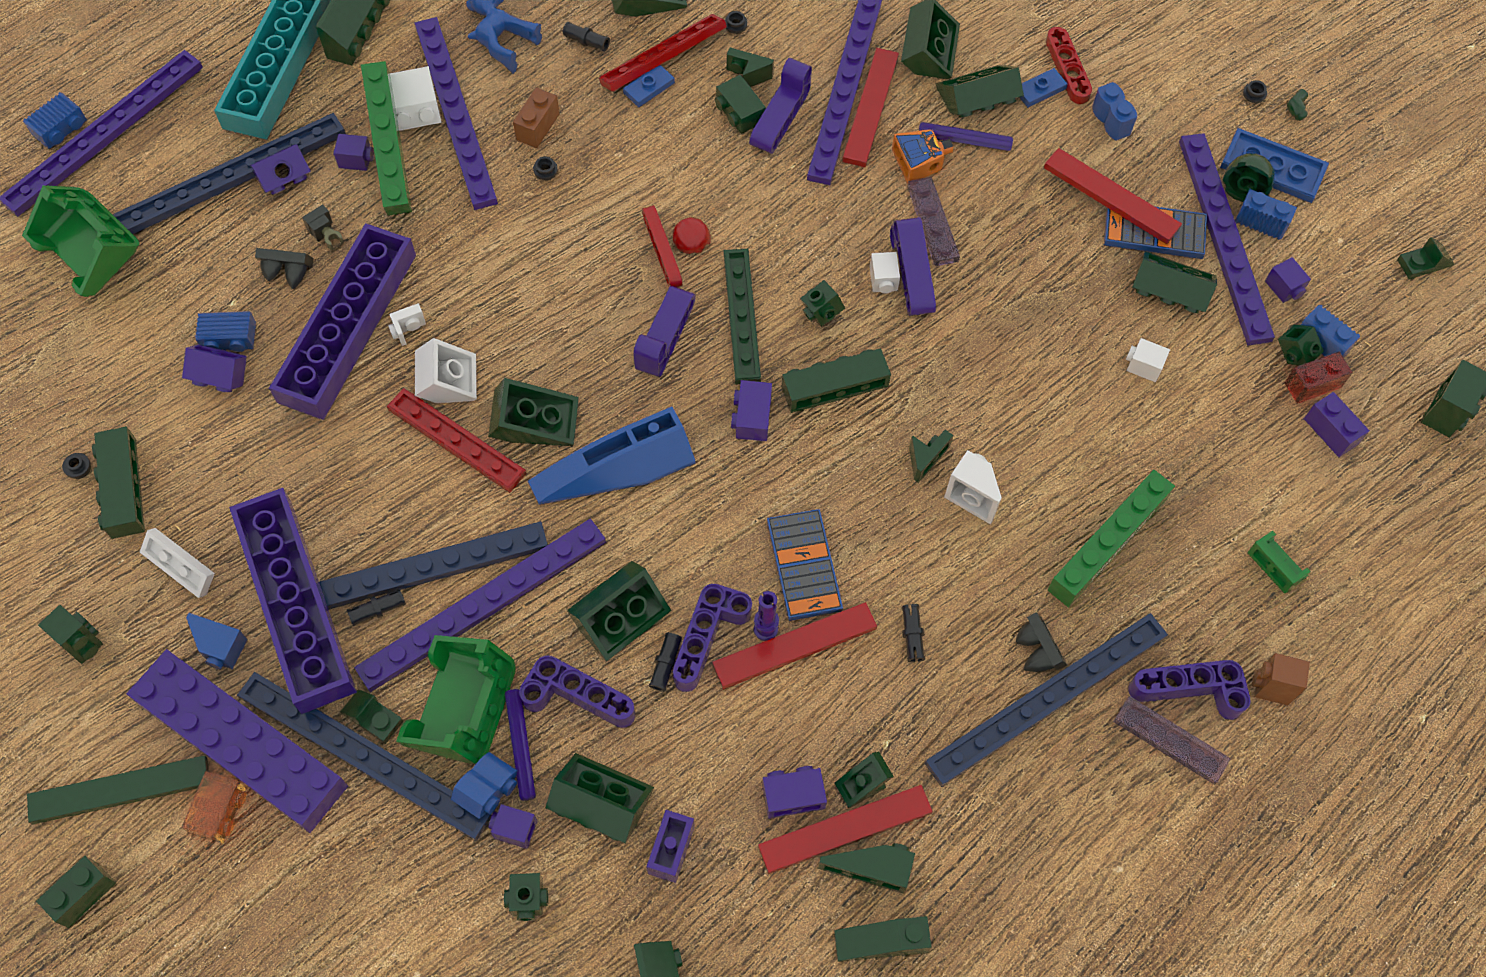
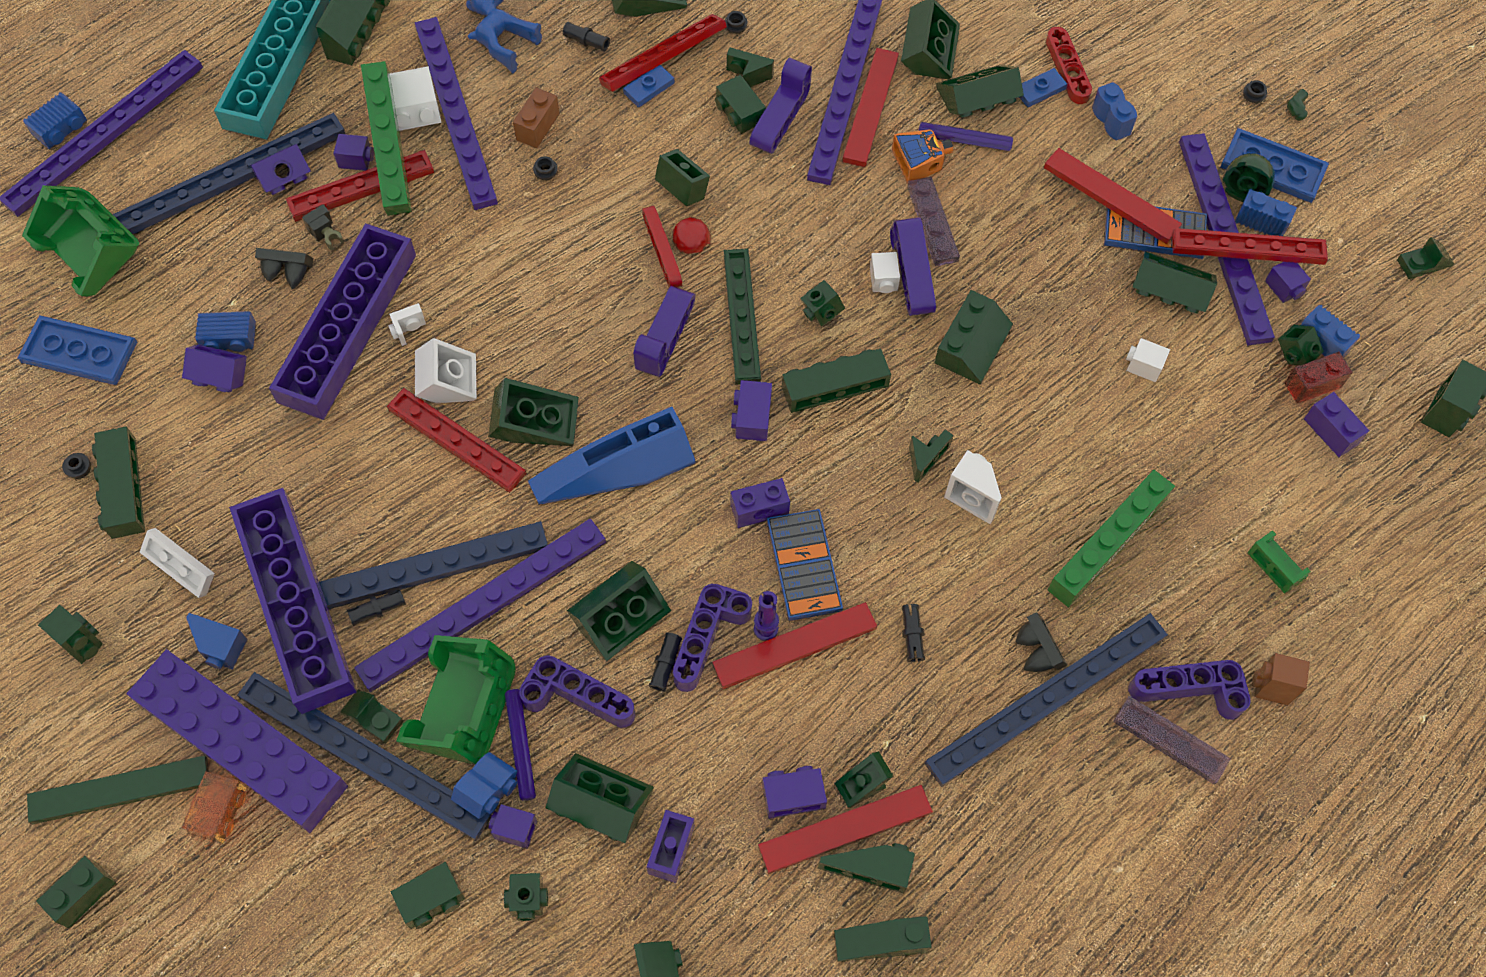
(77, 350): none -> blue tile
(353, 187): none -> red tile
(428, 896): none -> dark green brick
(682, 177): none -> dark green brick
(759, 502): none -> dark purple brick
(974, 338): none -> dark green slope
(1249, 246): none -> red tile

